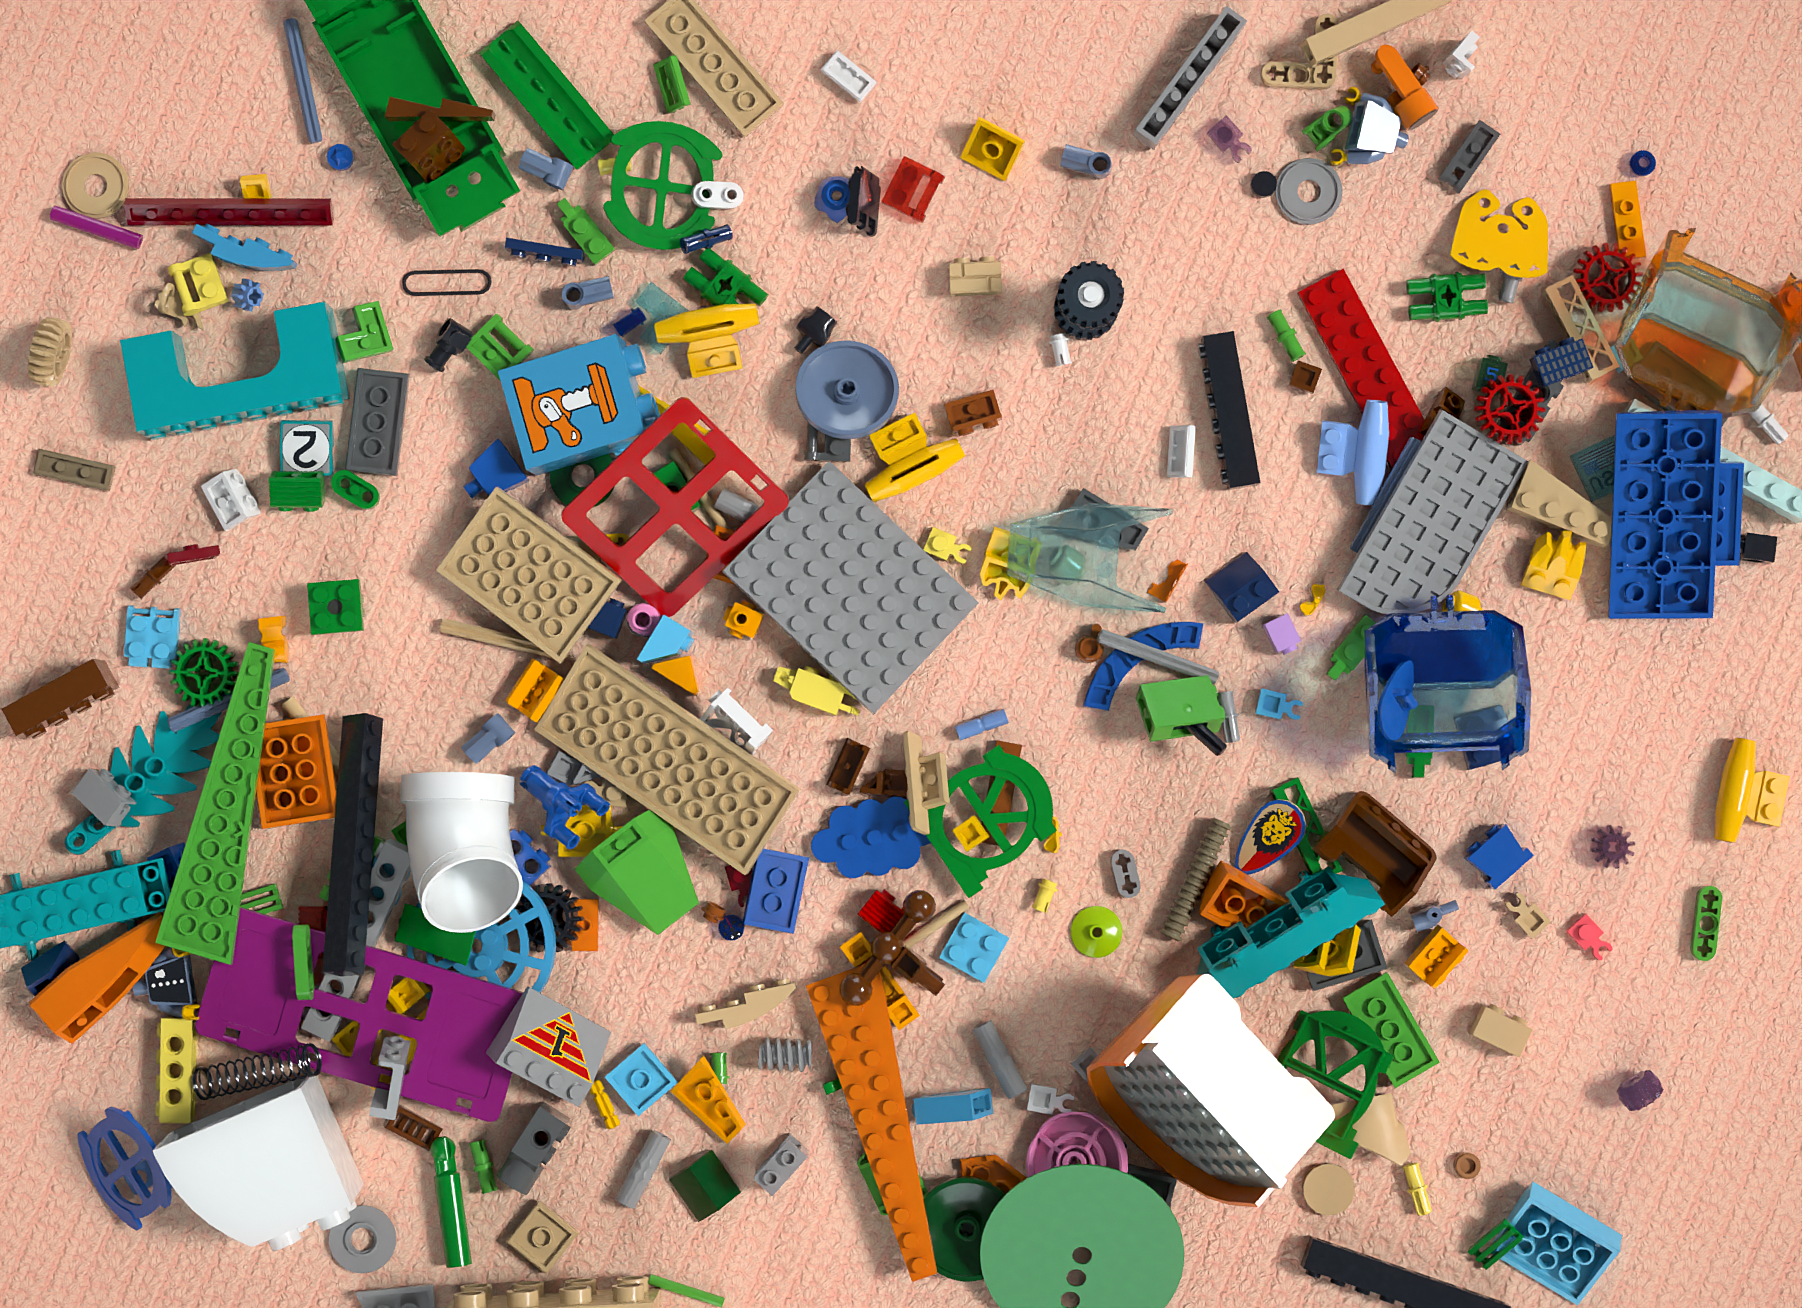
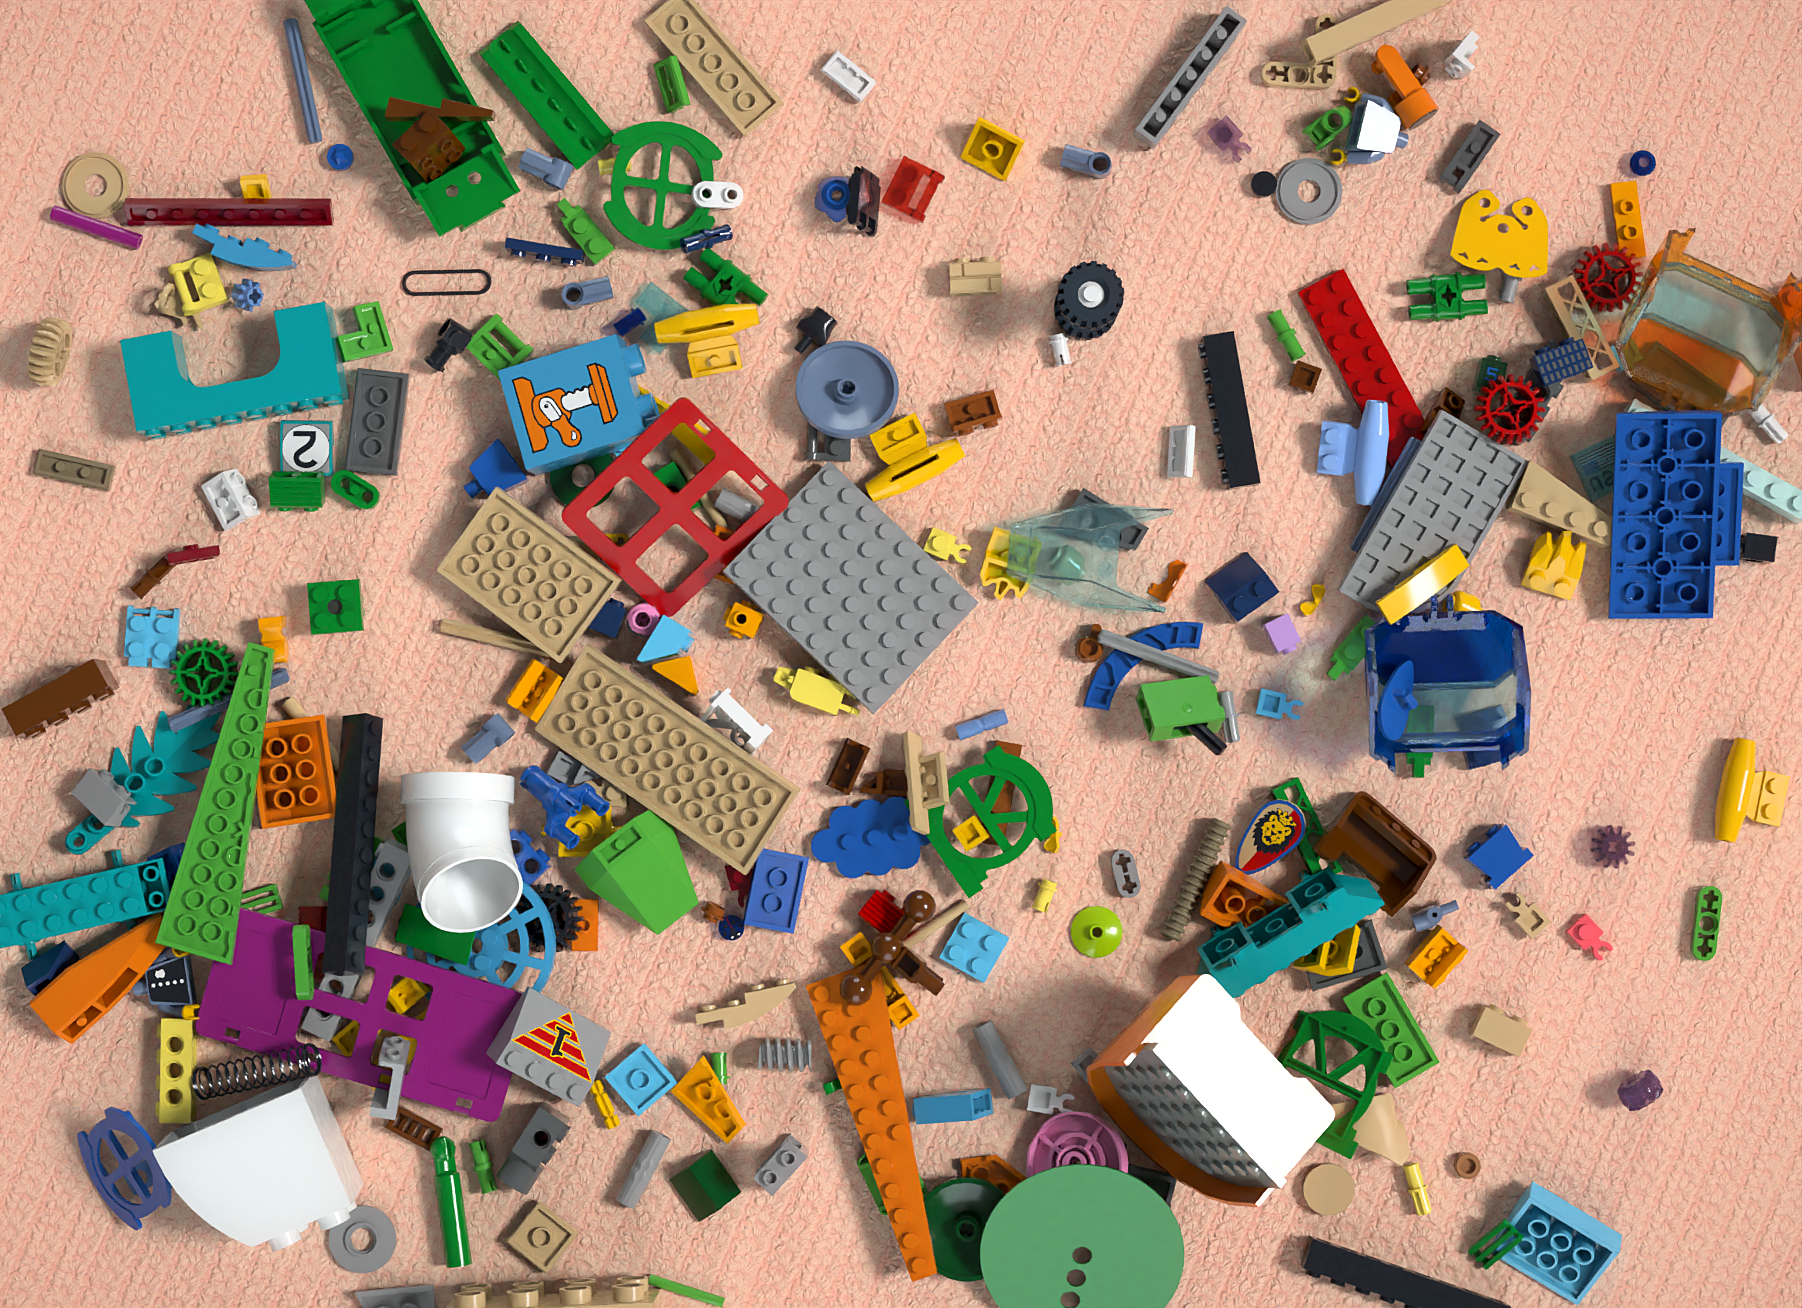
(1422, 584): none -> yellow slope

